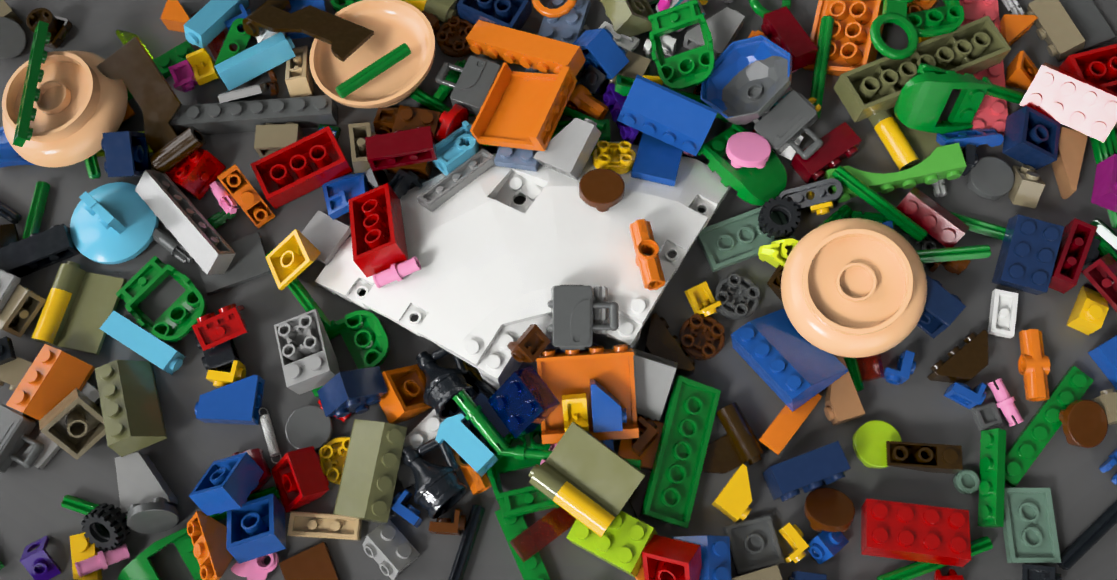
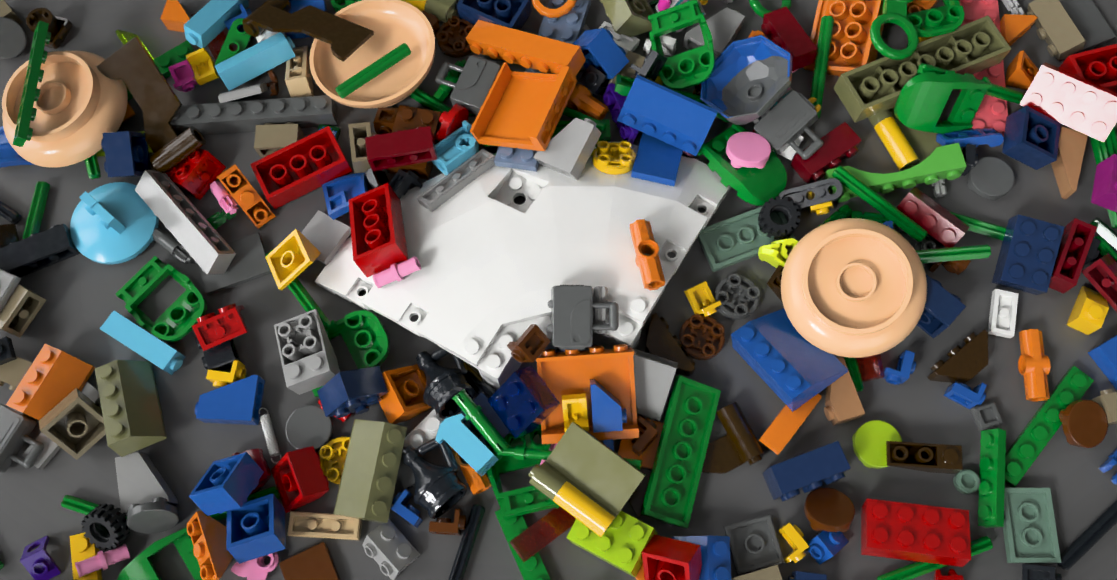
(77, 309): olive door -> none
(601, 188): reddish brown tile -> none
(652, 66): none -> black bracket
(735, 496): yellow slope -> none
(1005, 402): bright pink pin -> none
(1027, 186): dark tan slope -> none

